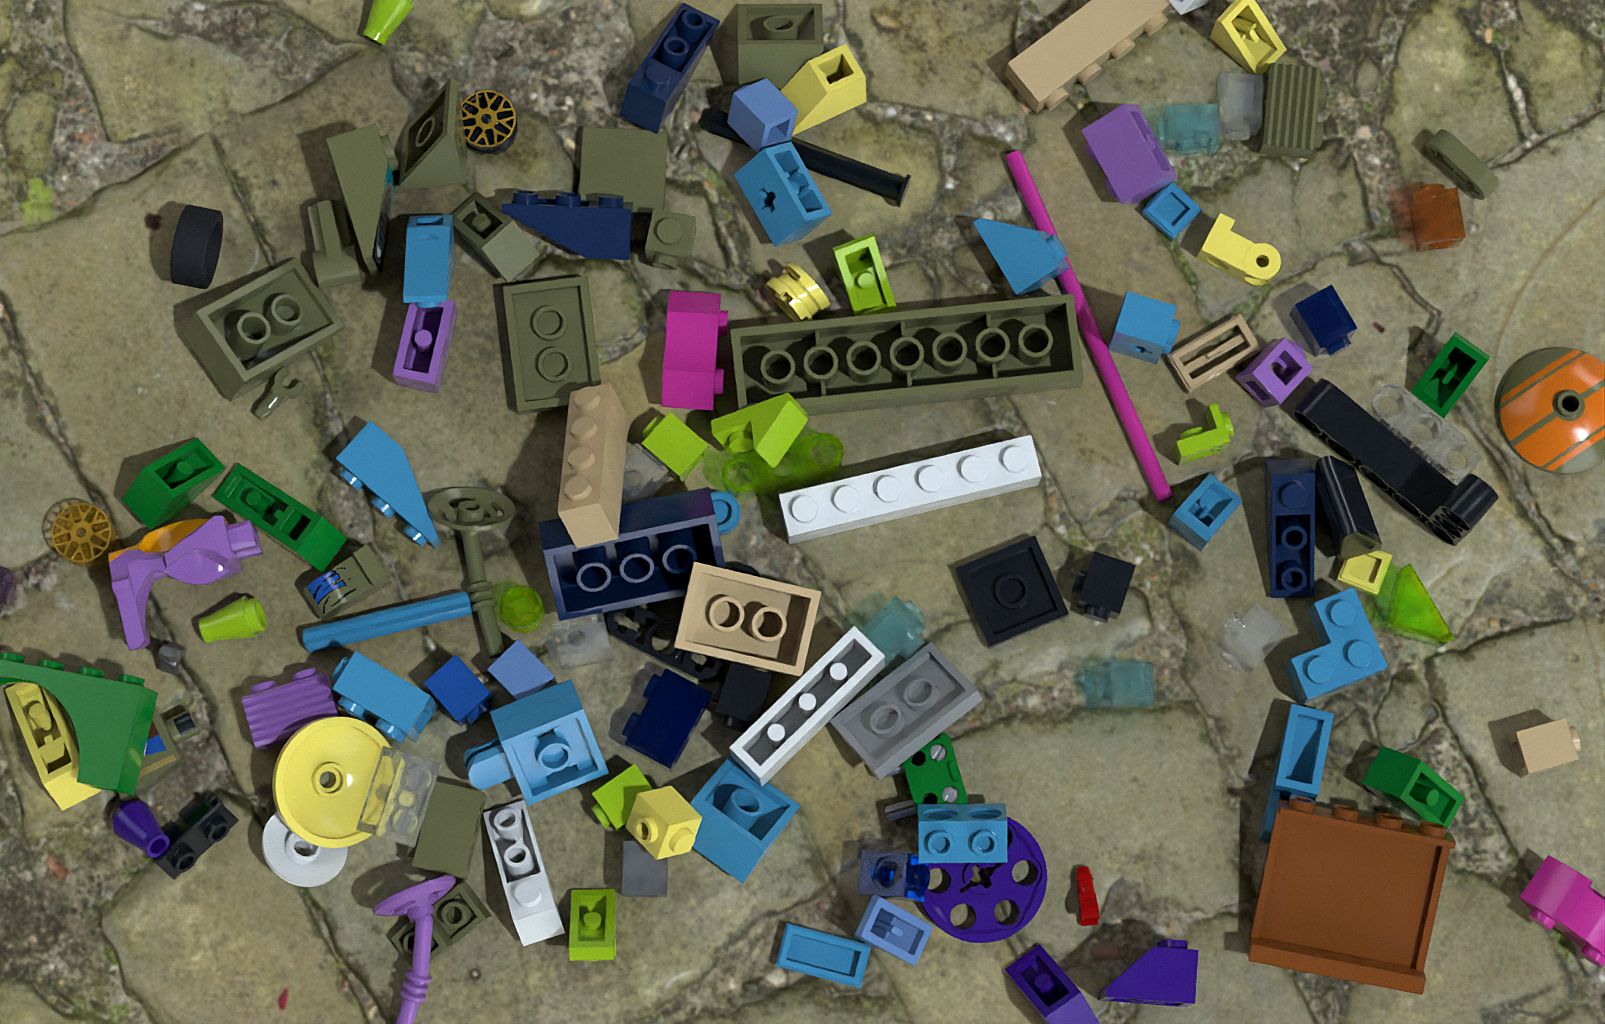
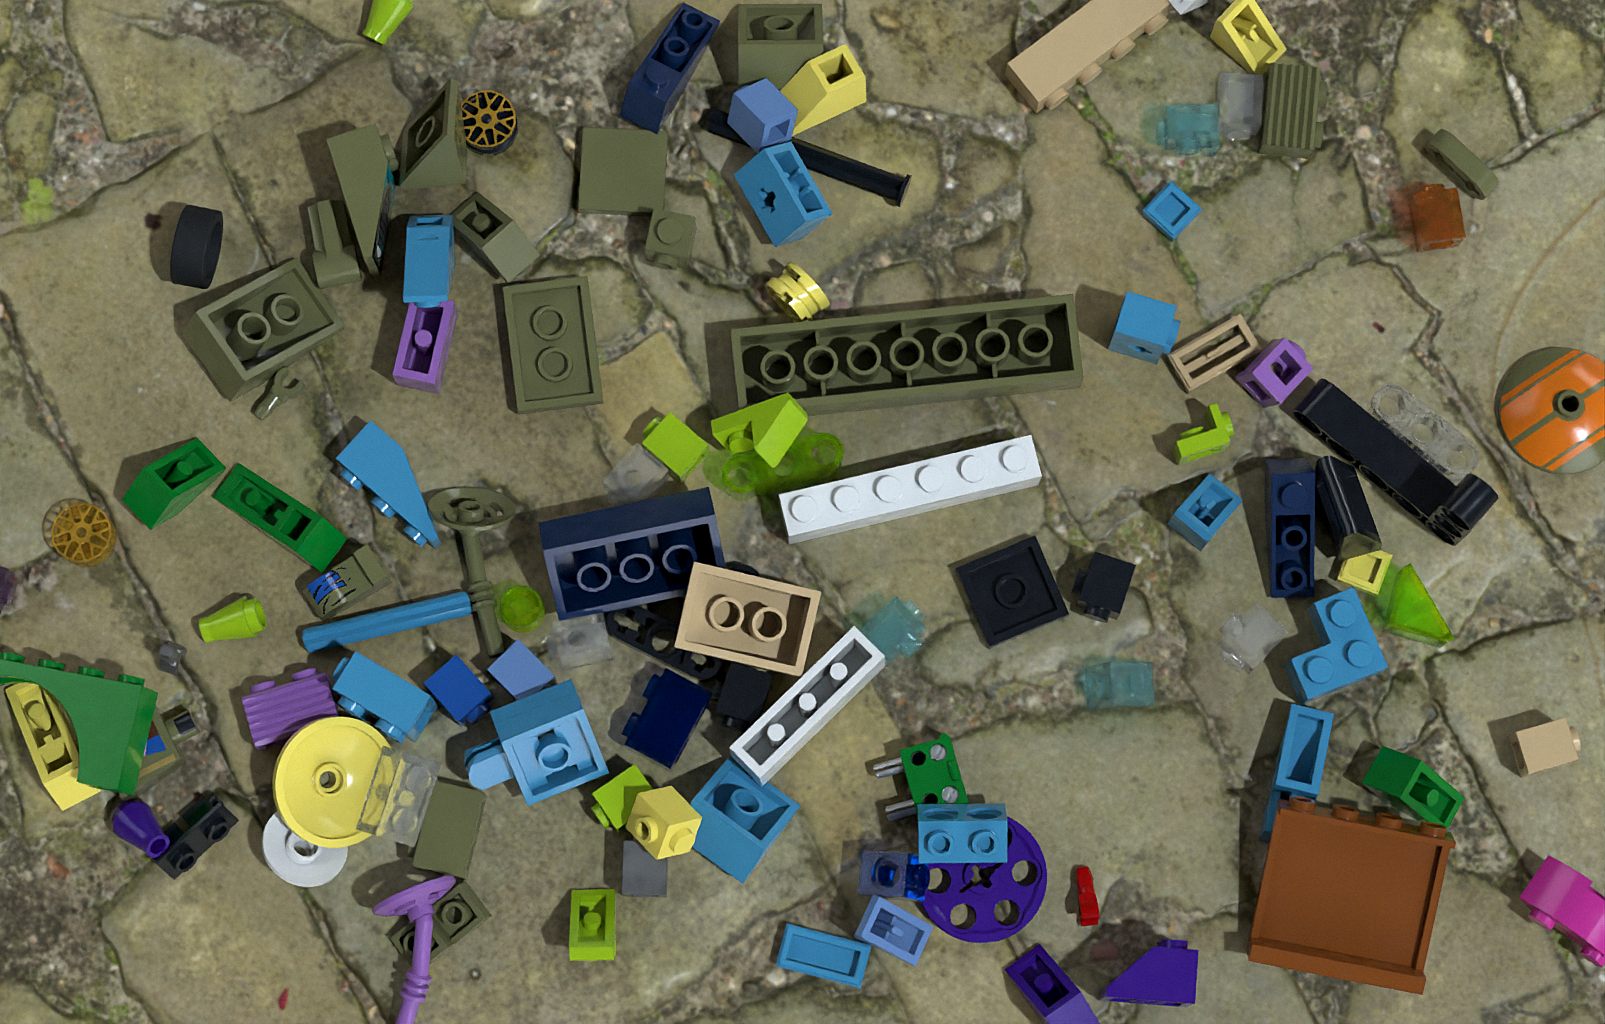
(186, 551): medium lavender hips -> none
(523, 873): white slope -> none
(585, 226): dark blue slope -> none
(593, 465): tan brick -> none
(692, 349): dark pink brick -> none
(726, 511): dark azure tile -> none
(864, 276): lime slope -> none
(905, 710): light grey plate -> none
(1023, 253): dark azure slope -> none
(1093, 336): dark pink piece -> none
(1128, 154): medium lavender brick -> none
(1239, 256): light yellow leg -> none
(1324, 322): clear blue brick -> none
(1450, 374): green slope -> none

